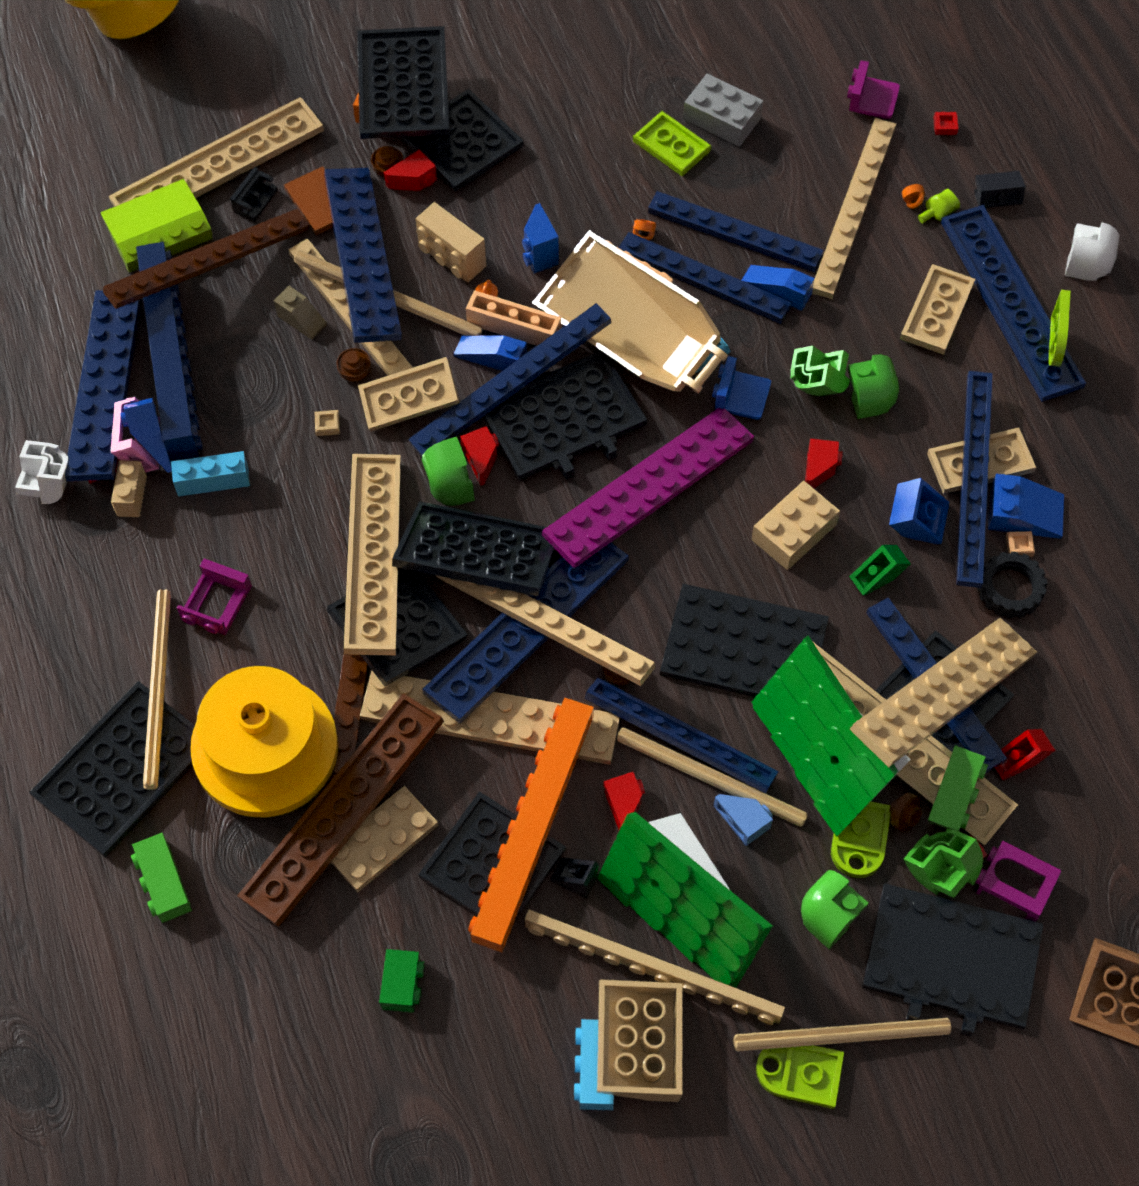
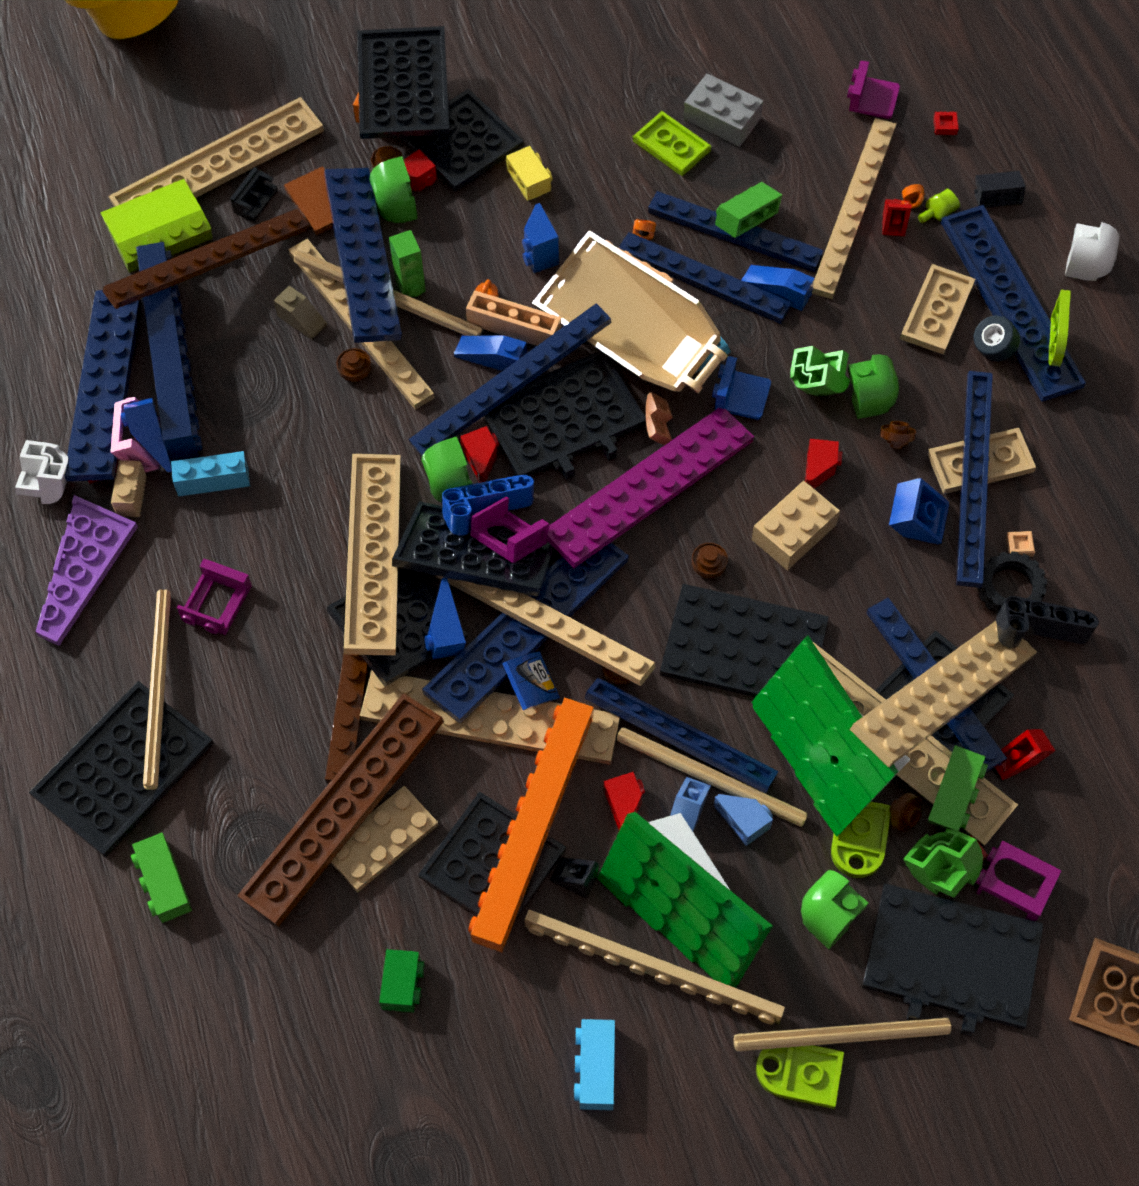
(84, 558): none -> medium lavender wing
(263, 742): yellow piece -> none
(327, 423): tan tile -> none
(393, 191): none -> bright green brick
(407, 264): none -> bright green brick
(408, 394): tan plate -> none
(445, 631): none -> blue slope
(451, 242): tan brick -> none
(465, 501): none -> blue beam
(527, 537): none -> magenta panel
(529, 173): none -> light yellow brick
(531, 680): none -> blue slope
(640, 1040): tan slope -> none
(657, 416): none -> nougat slope
(691, 801): none -> medium blue slope
(709, 560): none -> reddish brown plate
(748, 209): none -> bright green brick
(880, 569): green slope -> none
(895, 217): none -> red slope
(898, 434): none -> reddish brown plate
(990, 332): none -> black wheel
(1025, 506): blue slope -> none
(1042, 619): none -> black beam

